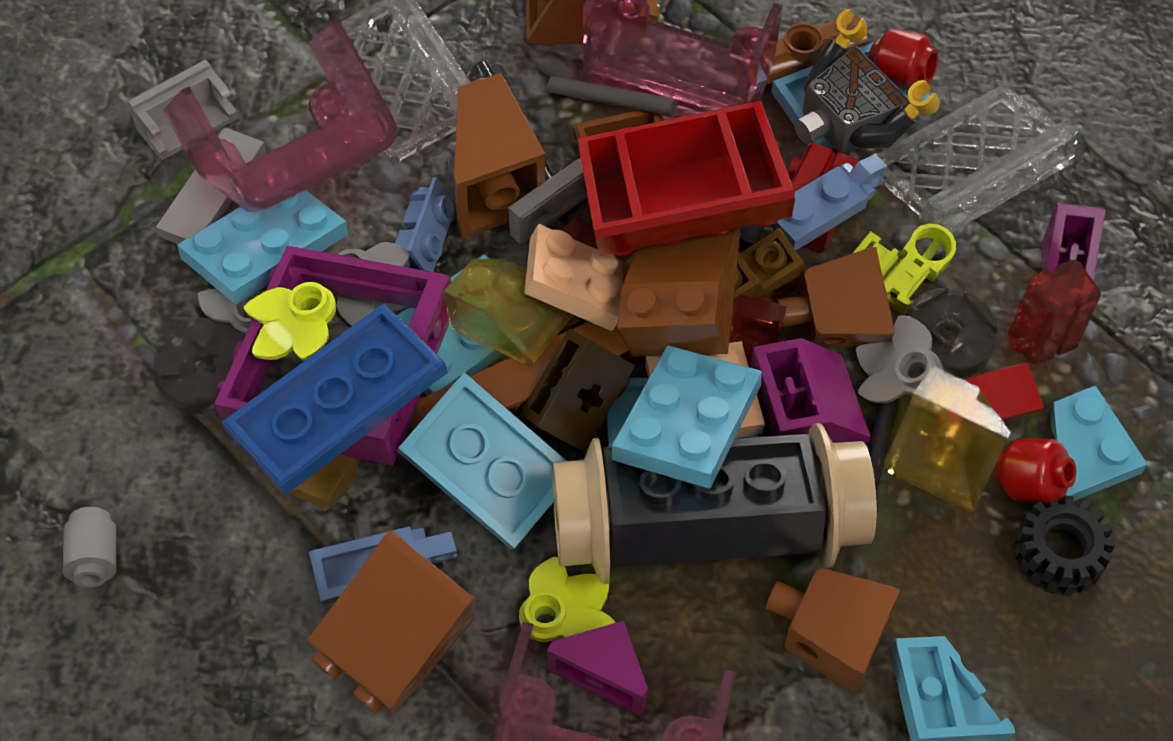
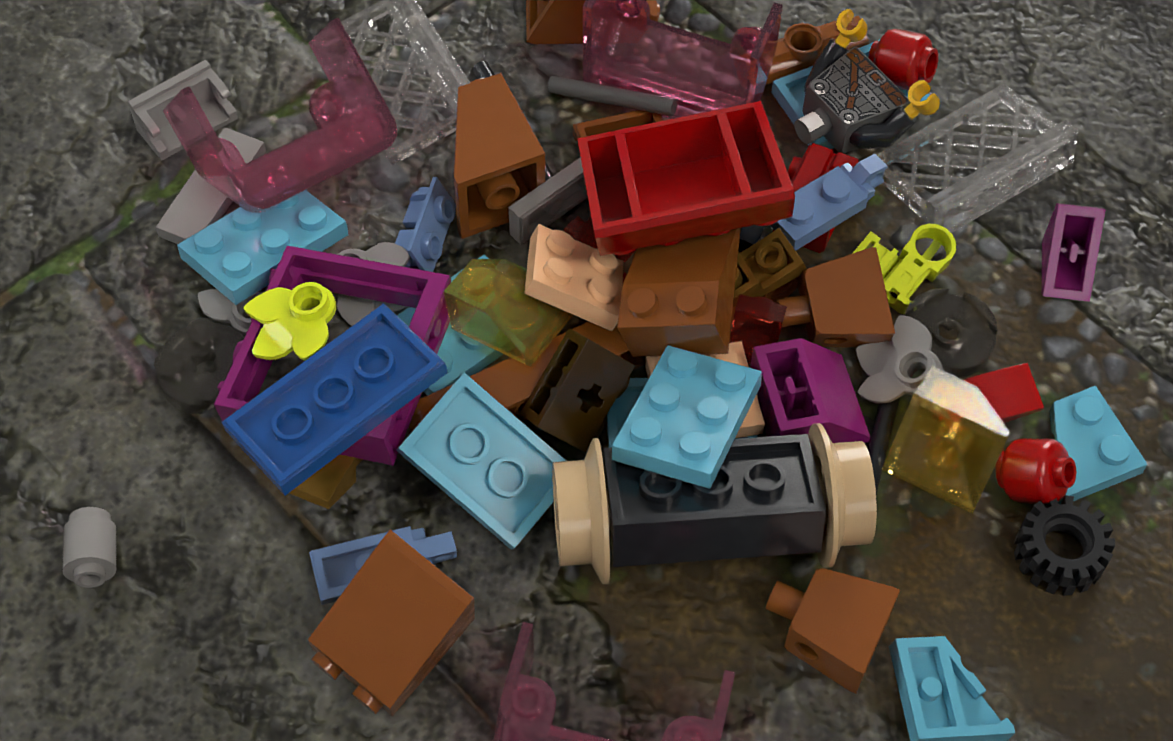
(571, 601): neon yellow plate -> none
(601, 664): magenta slope -> none
(1054, 312): clear red brick -> none

